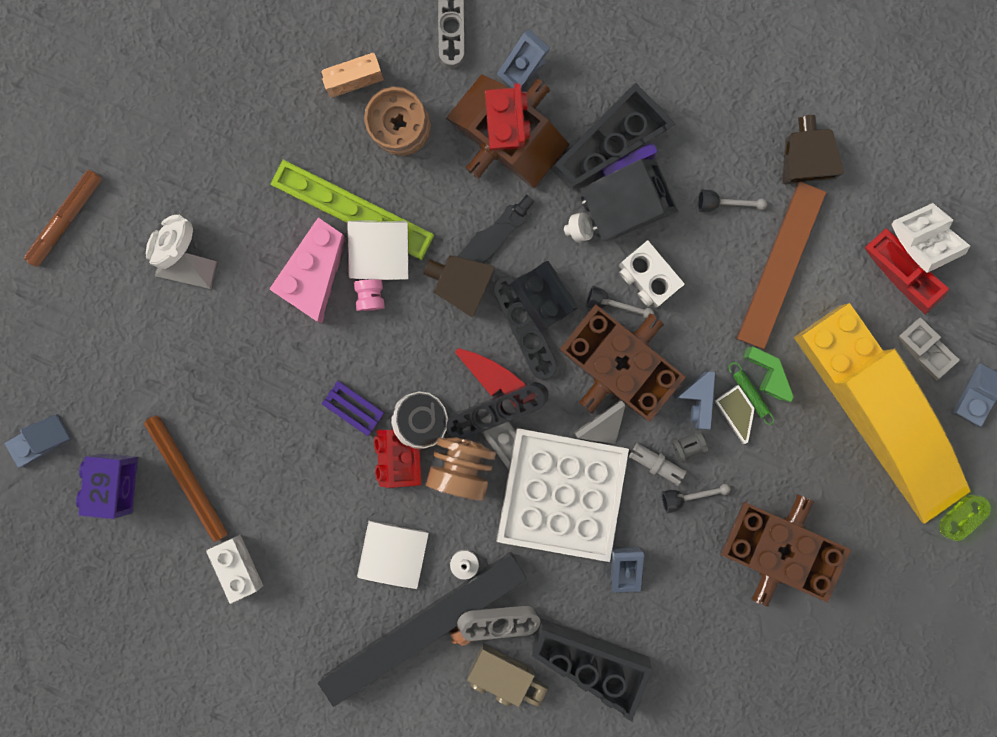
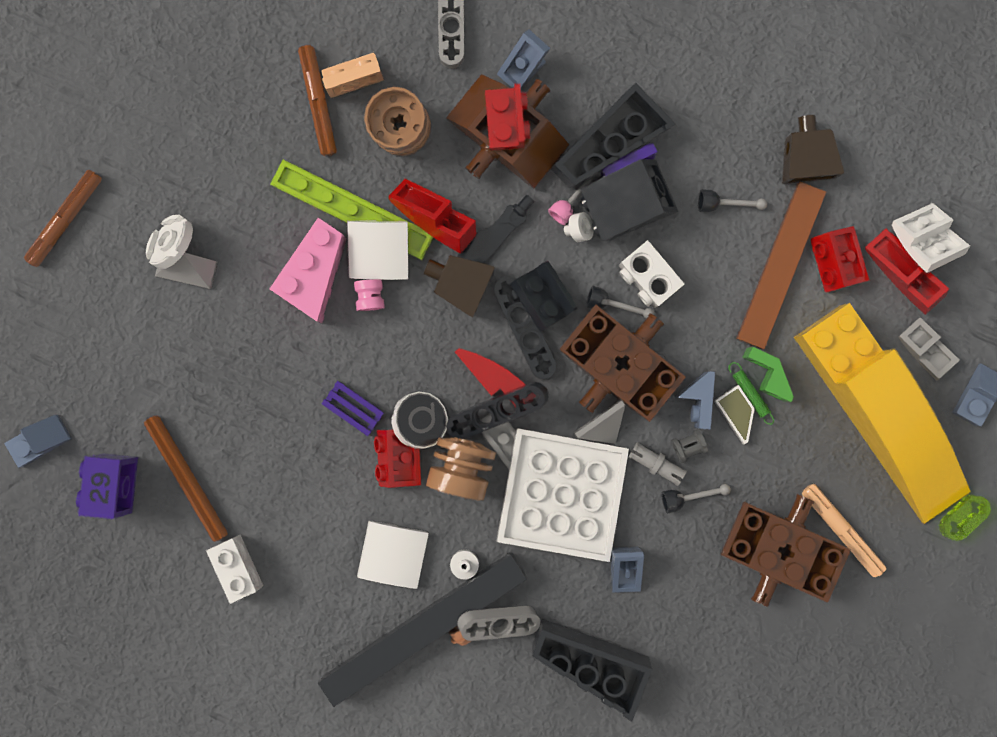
(317, 100): none -> dark orange axle
(434, 215): none -> red slope
(505, 678): dark tan brick -> none
(562, 209): none -> bright pink hinge
(839, 259): none -> red bracket
(844, 531): none -> light nougat axle

